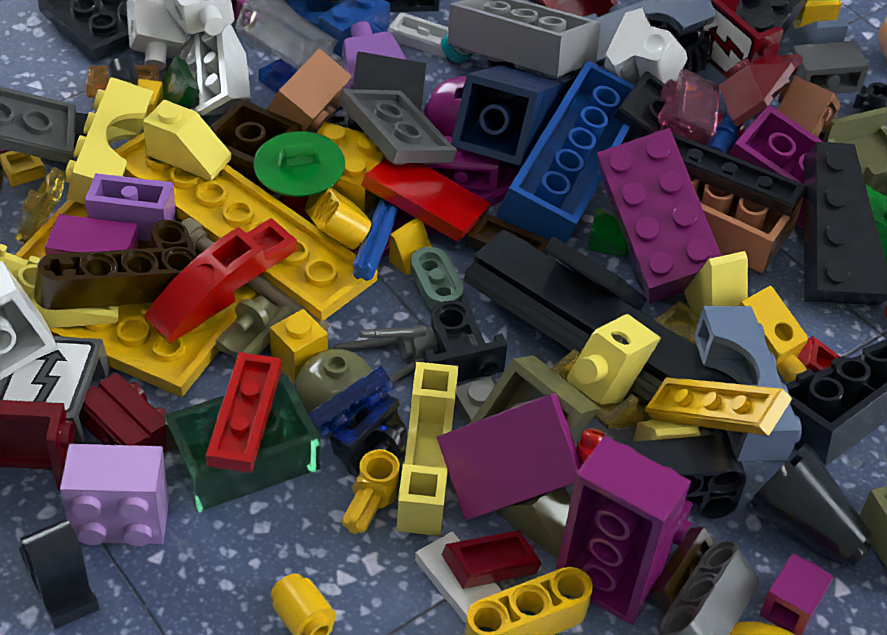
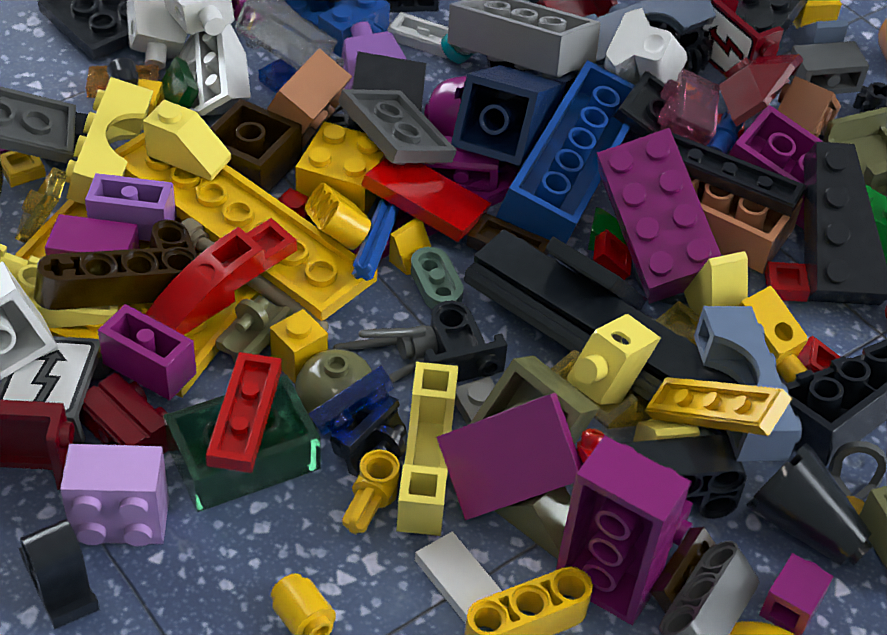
(147, 351): none -> magenta brick
(299, 164): green shield -> none
(491, 559): dark red tile -> none
(612, 254): none -> red plate
(788, 280): none -> red plate
(858, 447): none -> dark grey piece

